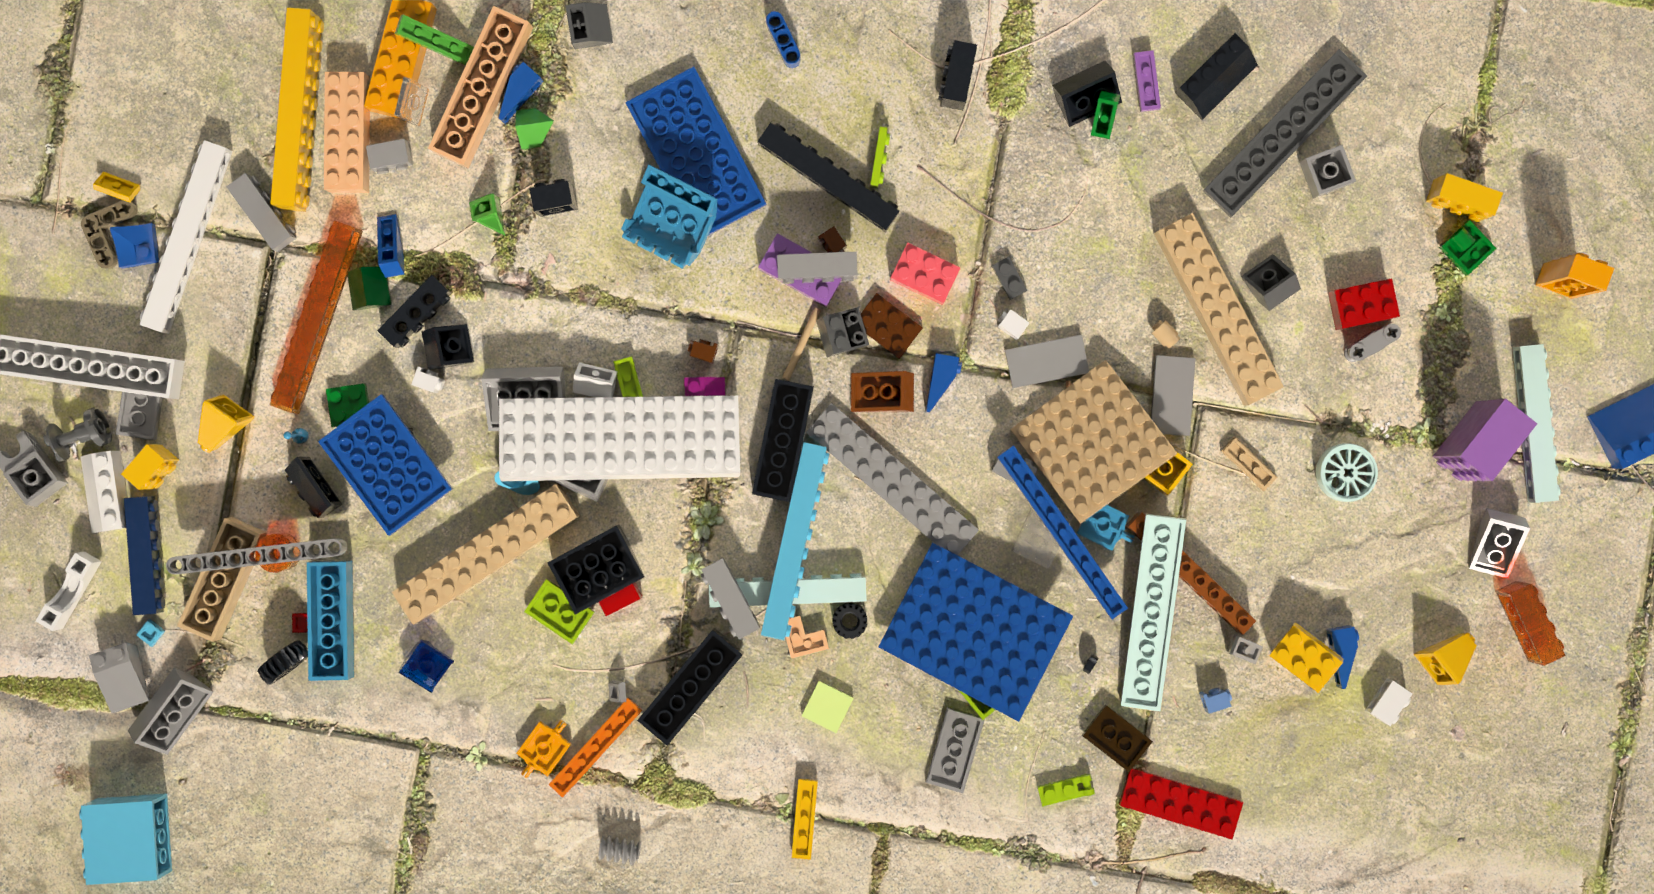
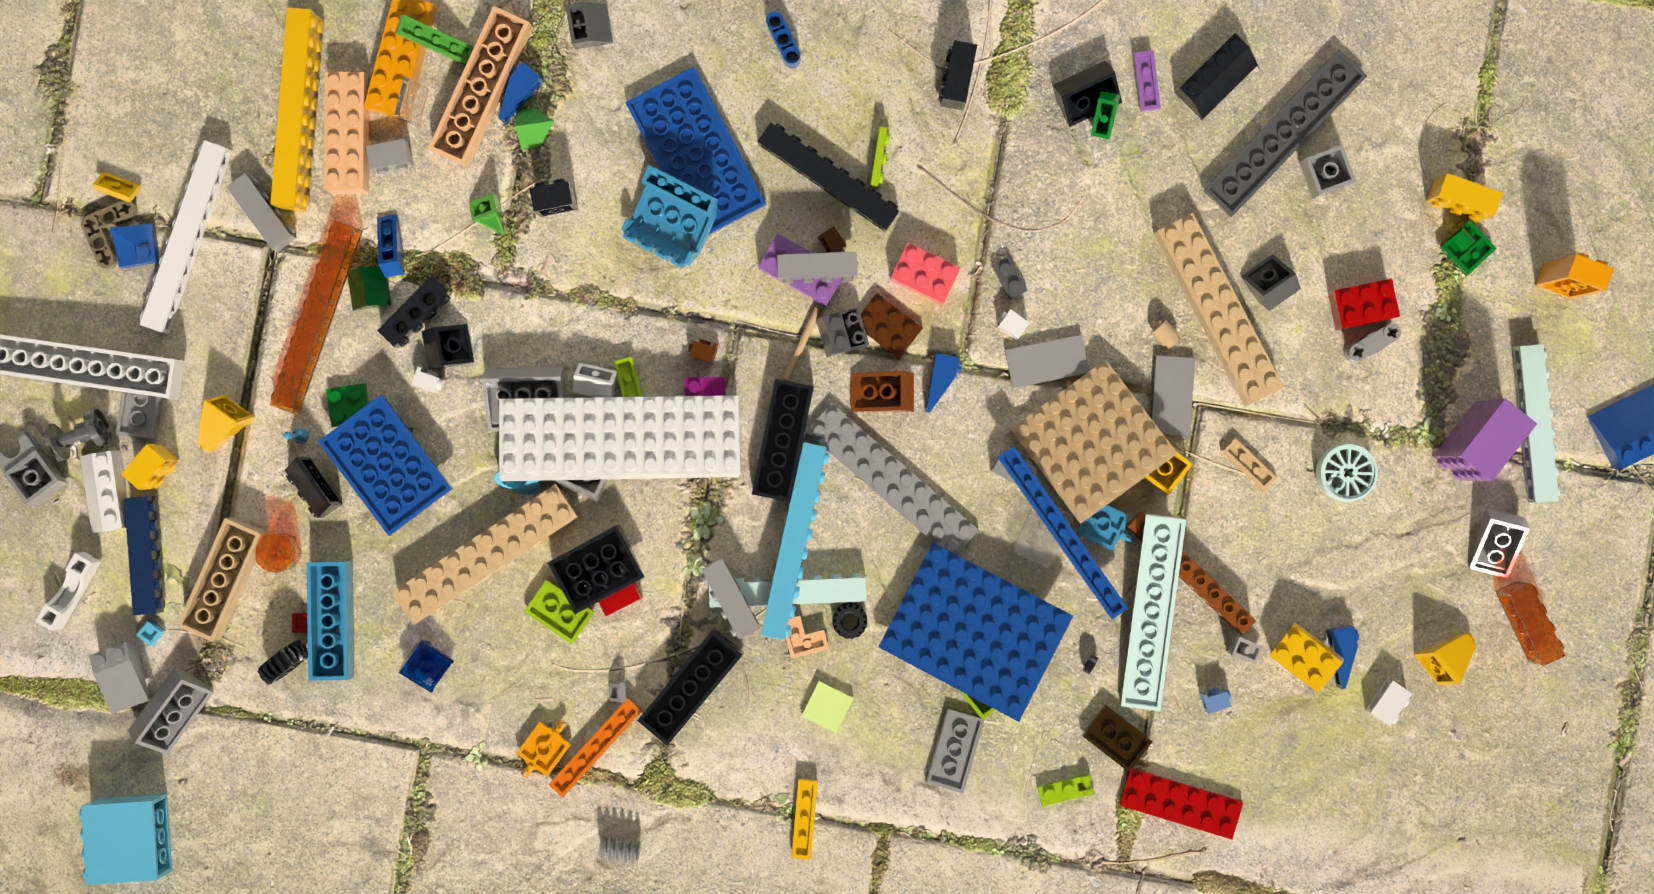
(247, 556): light grey beam -> none

